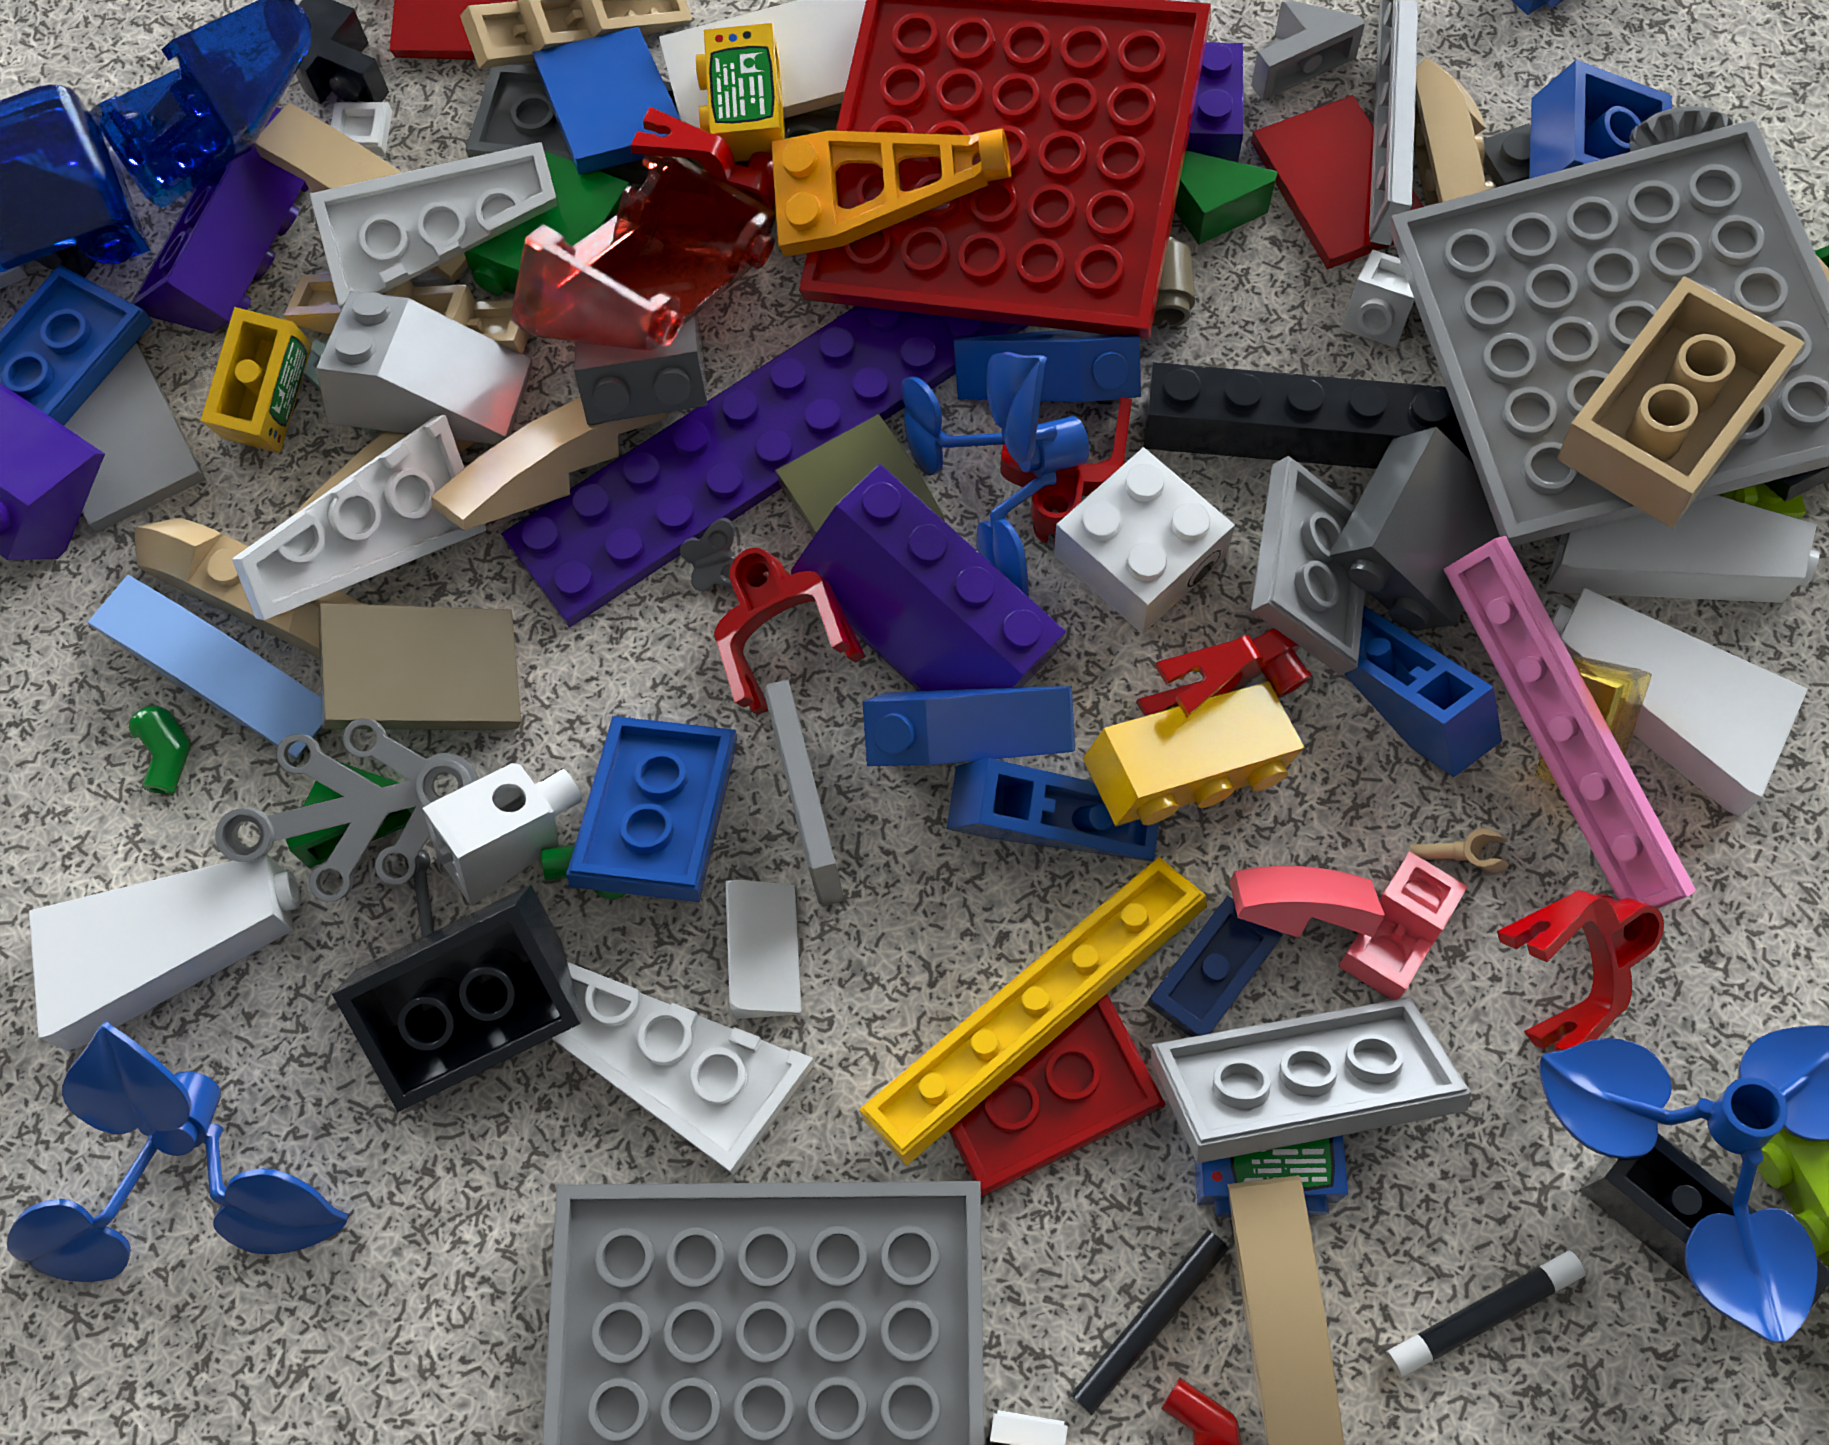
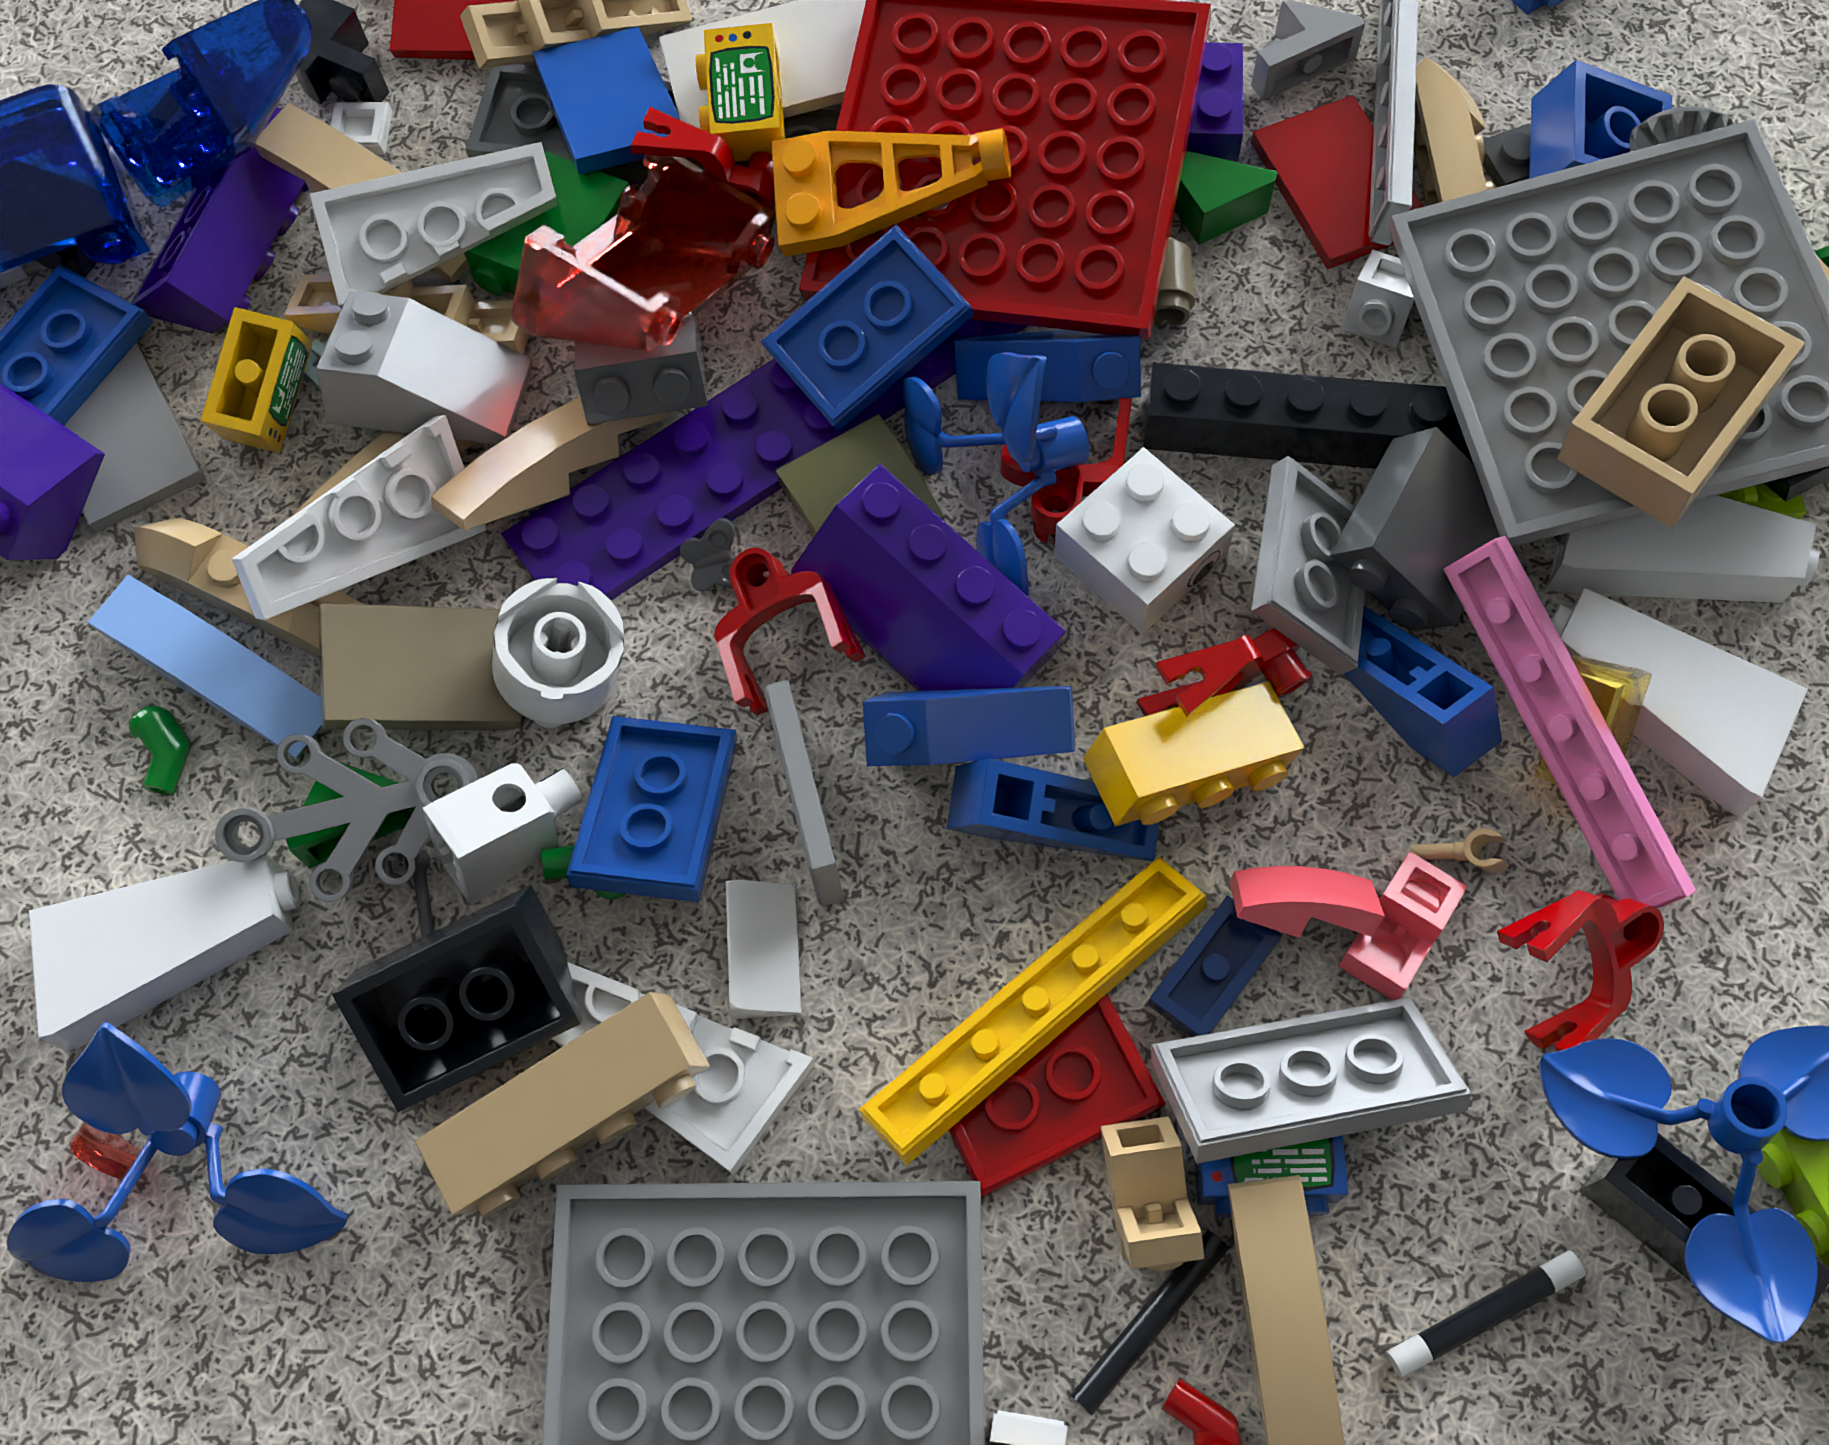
(103, 1151): none -> clear red tile
(557, 651): none -> white brick
(562, 1105): none -> tan brick
(867, 328): none -> blue tile
(1150, 1195): none -> tan brick

